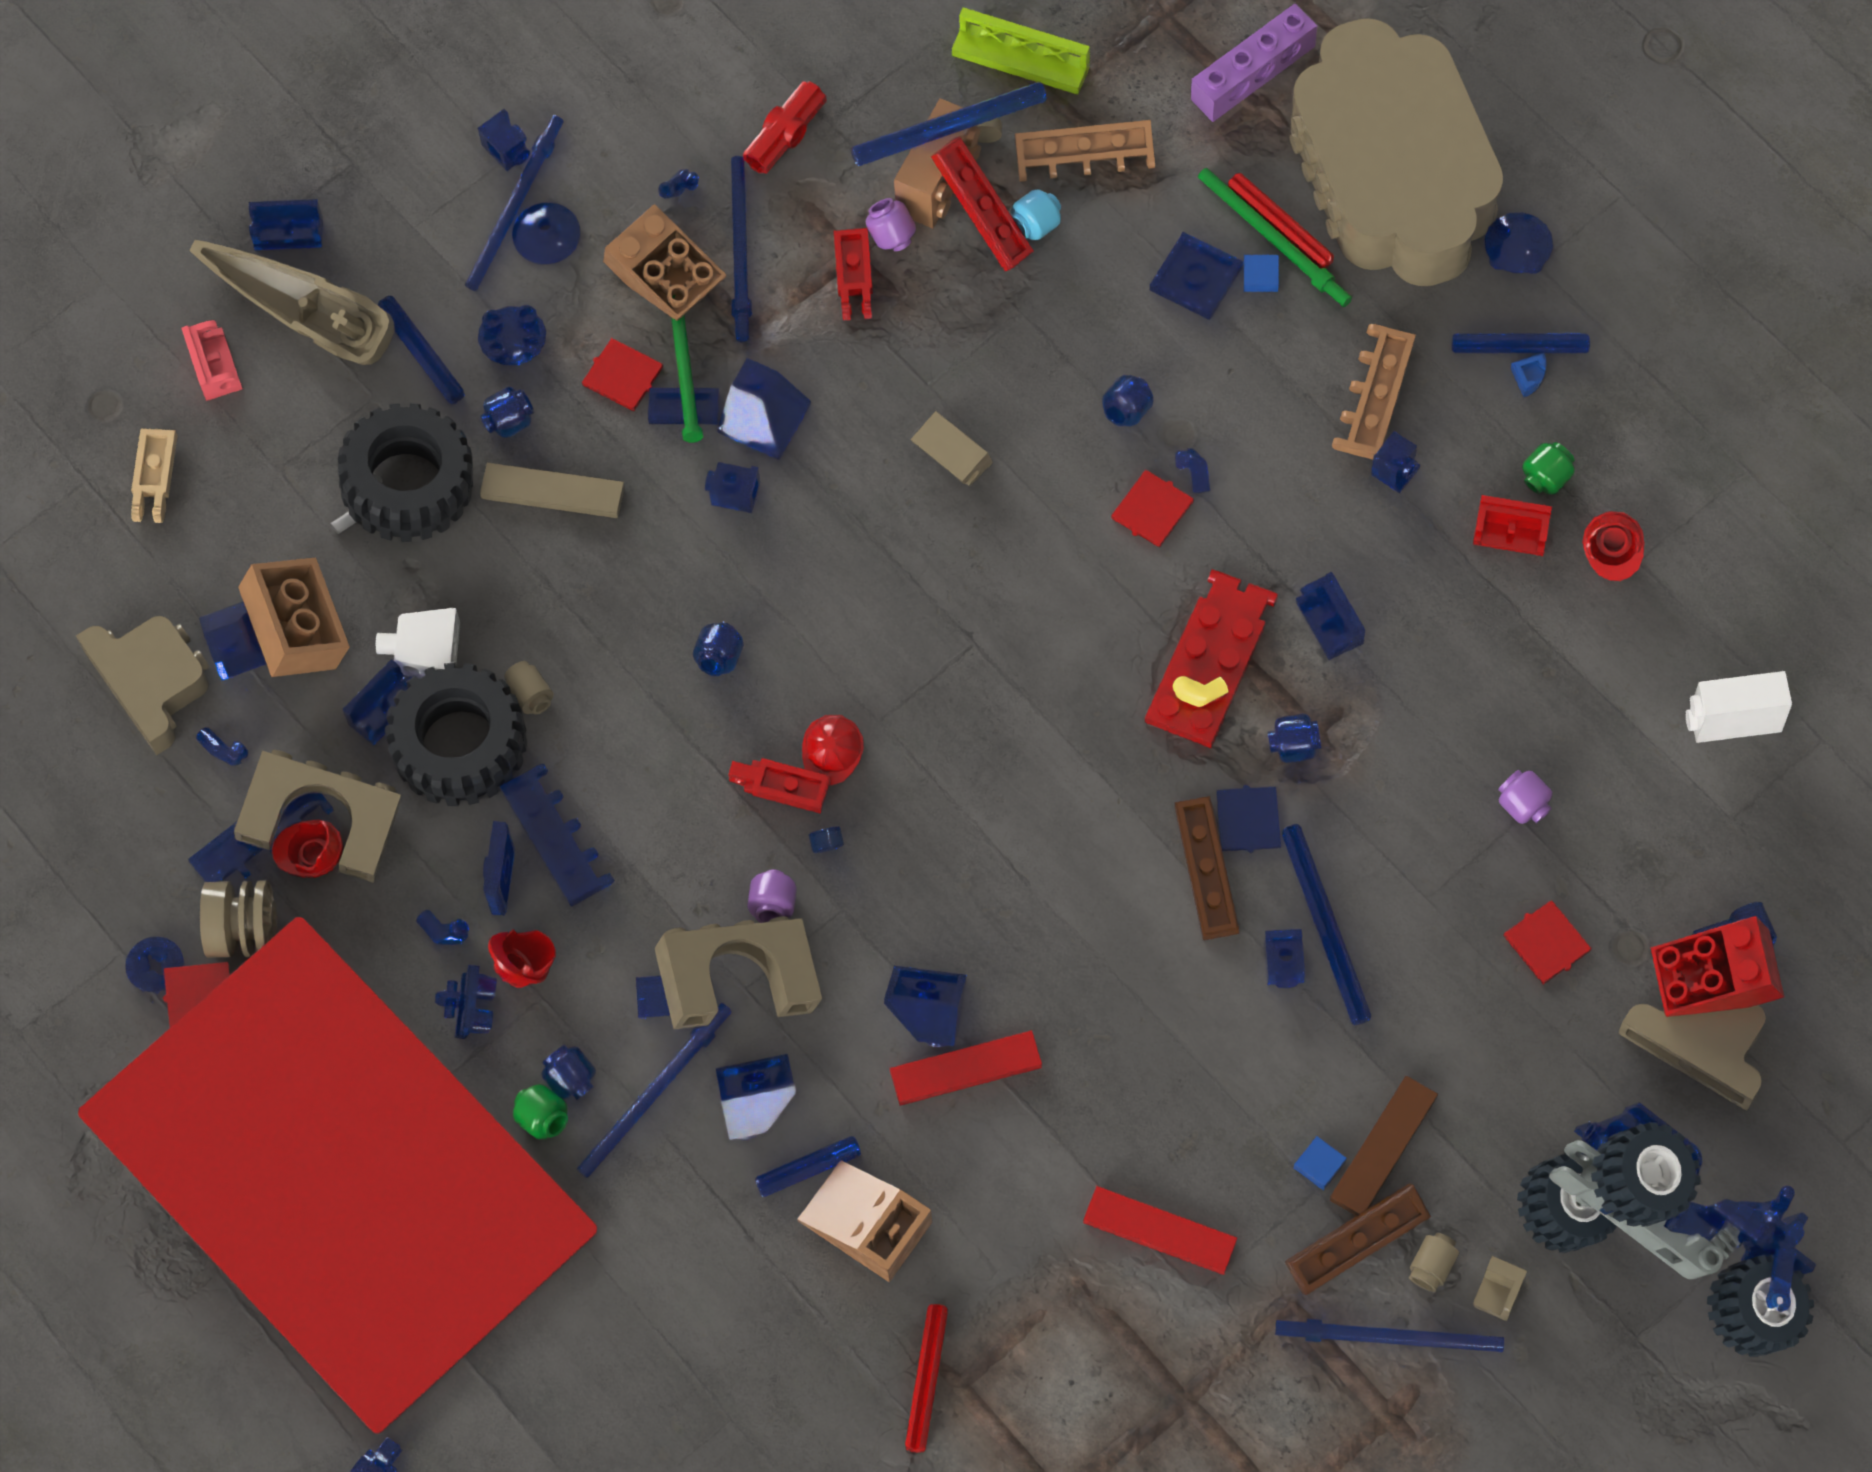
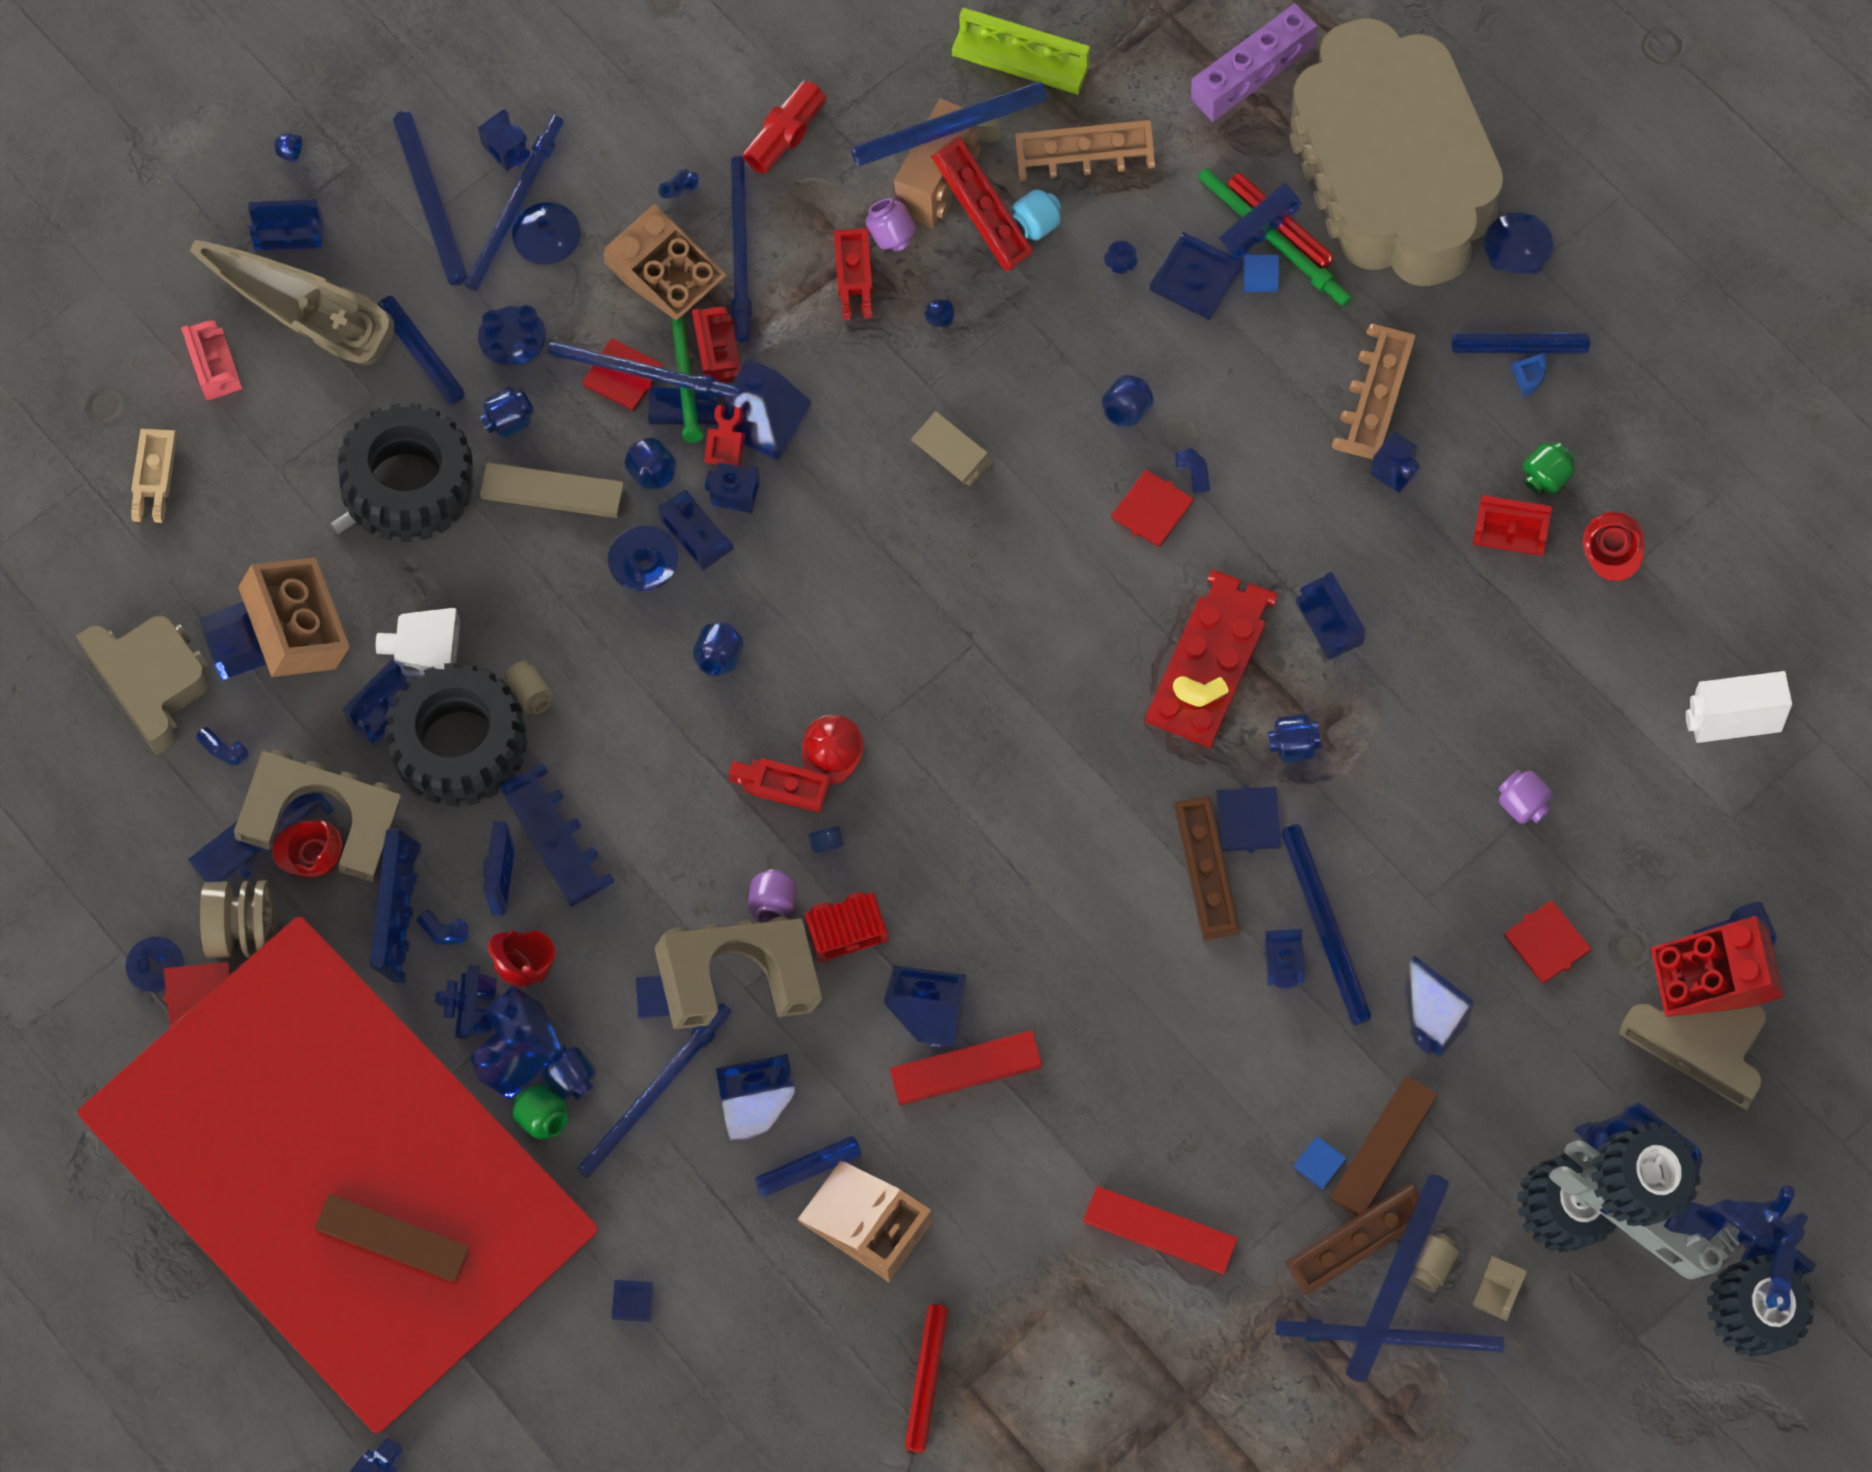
(288, 146): none -> clear blue hinge
(392, 1238): none -> reddish brown tile
(393, 906): none -> clear blue hinge
(430, 198): none -> clear blue axle
(520, 1045): none -> clear blue brick
(632, 1300): none -> clear blue tile
(638, 545): none -> clear blue dish
(650, 463): none -> clear blue head
(694, 529): none -> clear blue hinge
(702, 384): none -> clear blue bar
(717, 343): none -> red hinge
(725, 443): none -> red plate
(846, 926): none -> red brick
(939, 313): none -> clear blue hinge
(1121, 249): none -> clear blue plate
(1260, 220): none -> clear blue piece
(1397, 1278): none -> clear blue axle
(1435, 1008): none -> clear blue slope

